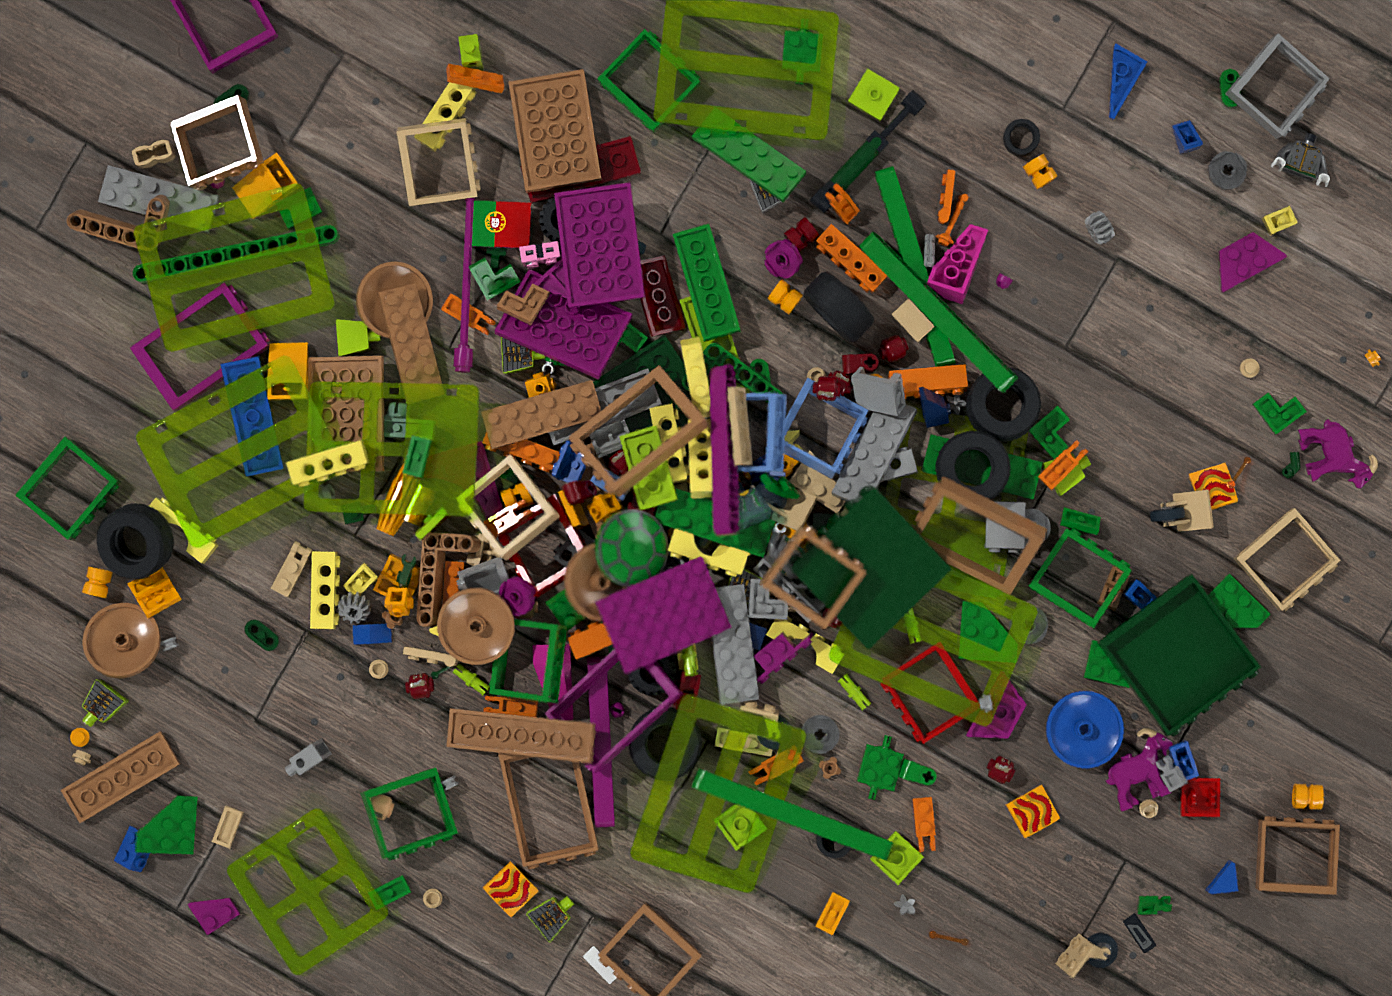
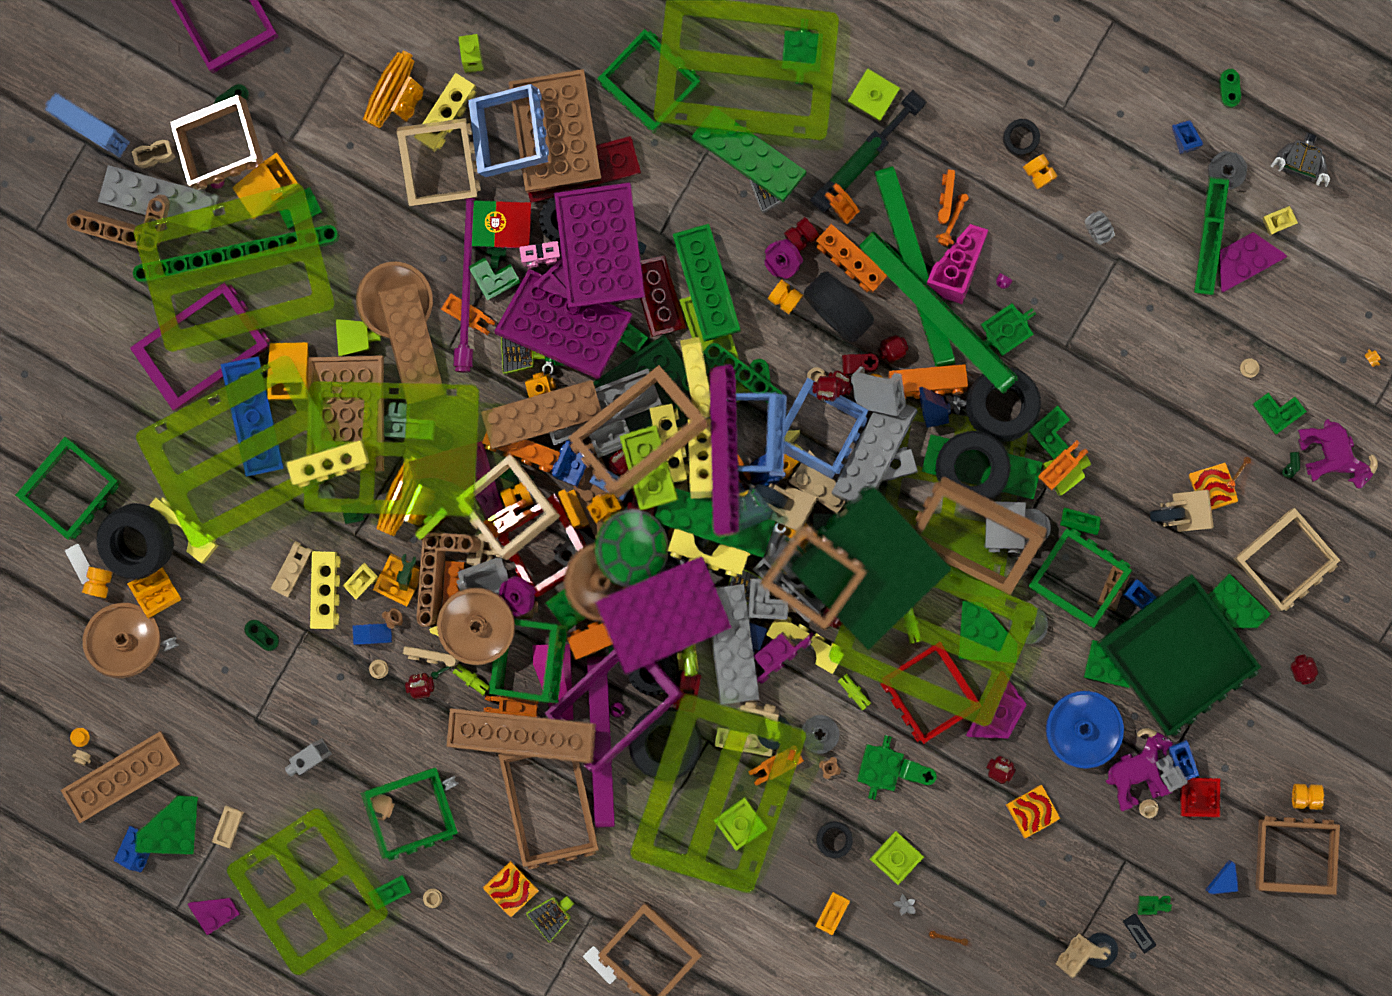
(78, 562): none -> white sticker
(87, 125): none -> medium blue window
(102, 703): torso -> none
(354, 607): light grey gear -> none
(394, 92): none -> light orange plate
(399, 602): light orange brick -> none
(417, 456): green plate -> none
(475, 78): orange plate -> none
(480, 136): none -> medium blue window
(524, 308): medium nougat plate -> none
(578, 491): dark red piece -> none
(740, 426): tan plate -> none
(780, 487): green slope -> none
(792, 814): green beam -> none
(913, 320): tan panel -> none
(924, 821): orange hinge -> none
(929, 250): light grey axle -> none
(986, 703): light grey plate -> none
(1007, 329): none -> green plate
(1125, 72): blue wing -> none
(1211, 235): none -> green slope
(1301, 62): light grey window -> none
(1304, 669): none -> dark red head

